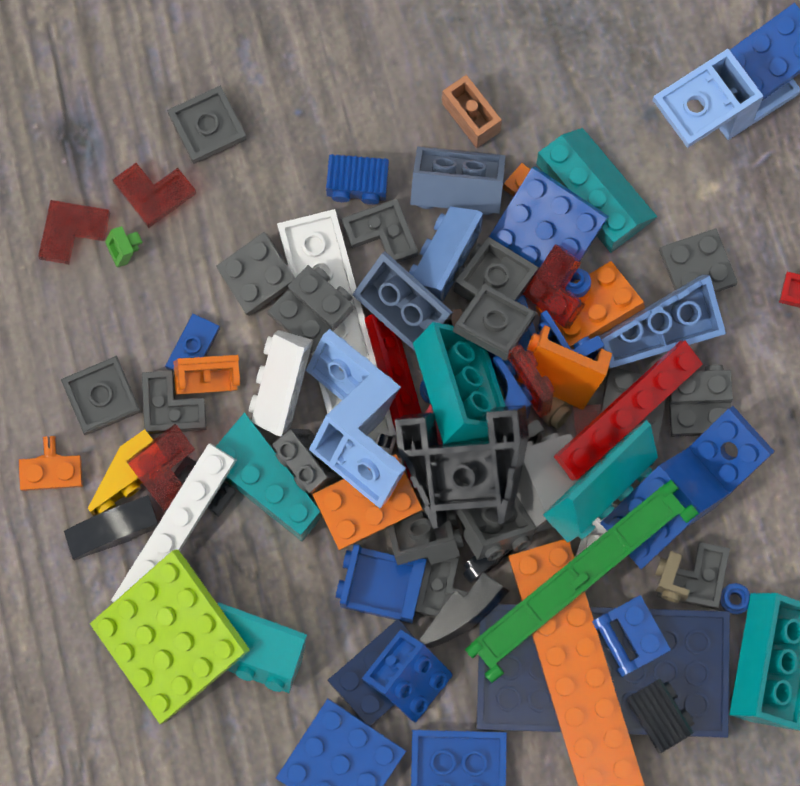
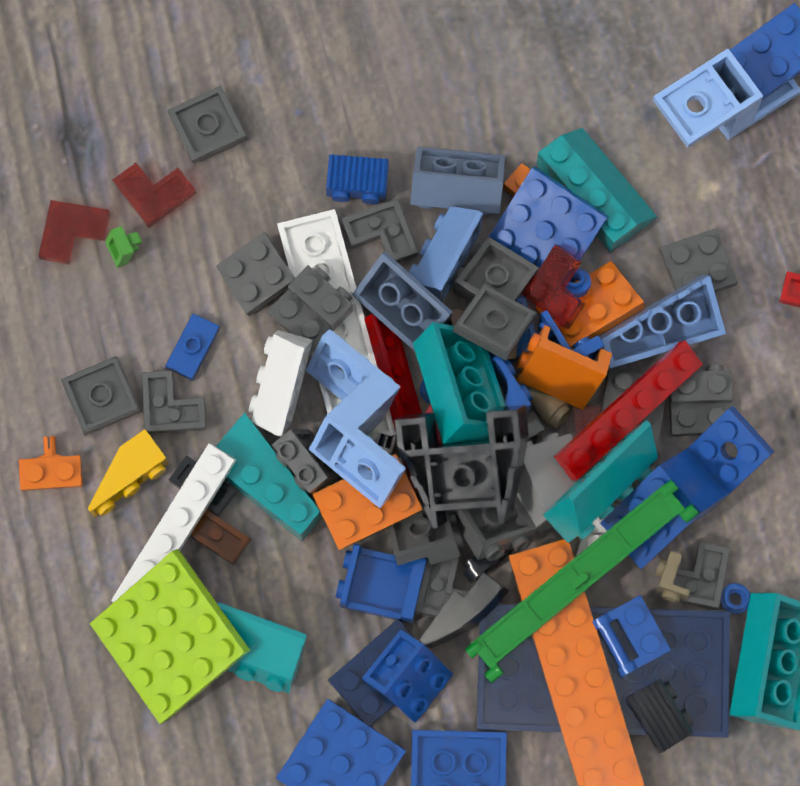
(111, 528): black slope -> none
(155, 462): clear red plate -> none
(206, 374): orange hinge -> none
(220, 537): none -> reddish brown hinge
(471, 111): nougat brick -> none
(539, 387): clear red plate -> none

